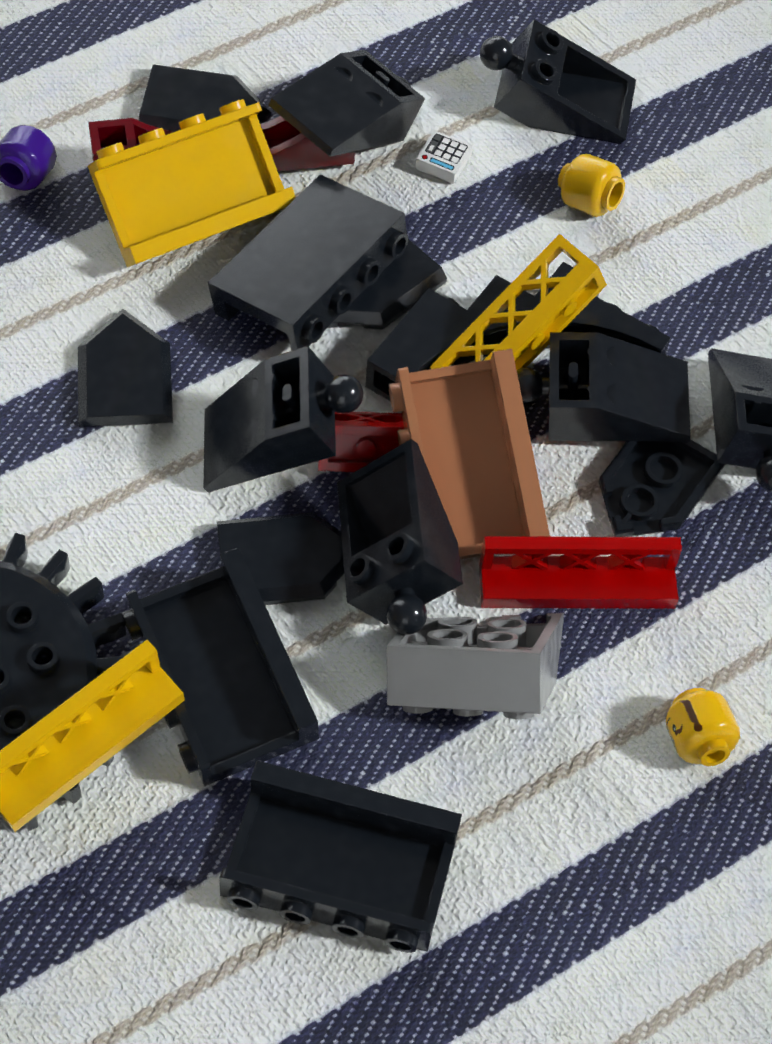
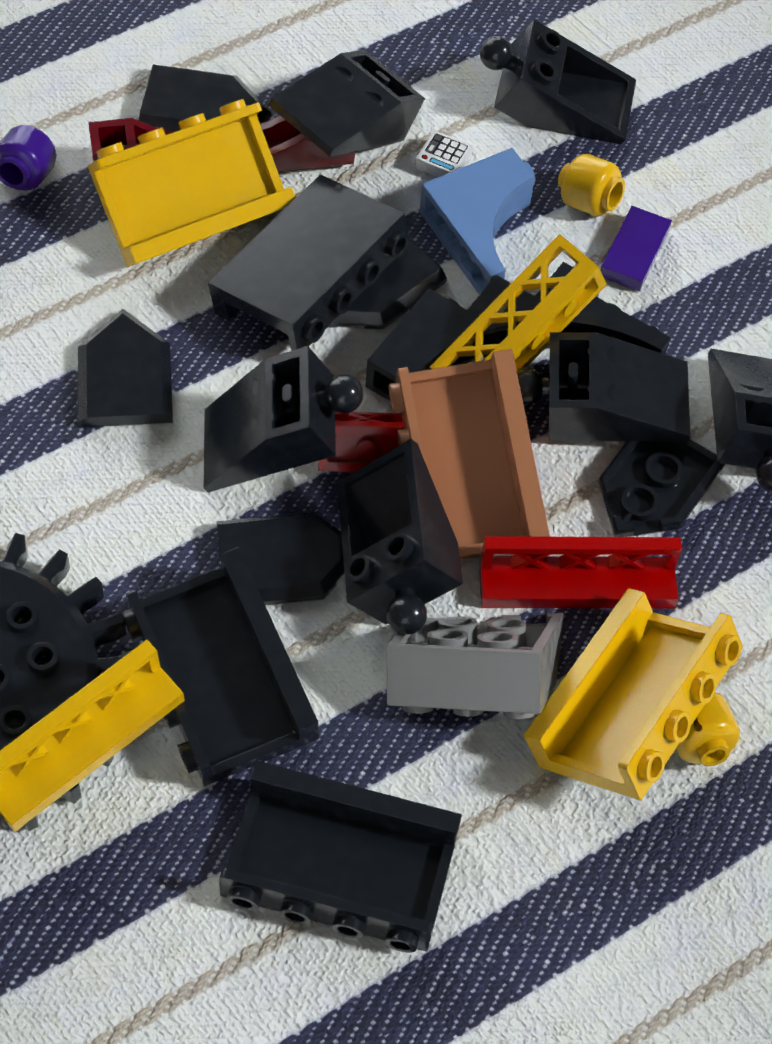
(471, 207): none -> medium blue arch
(632, 697): none -> yellow panel
(635, 248): none -> dark purple tile

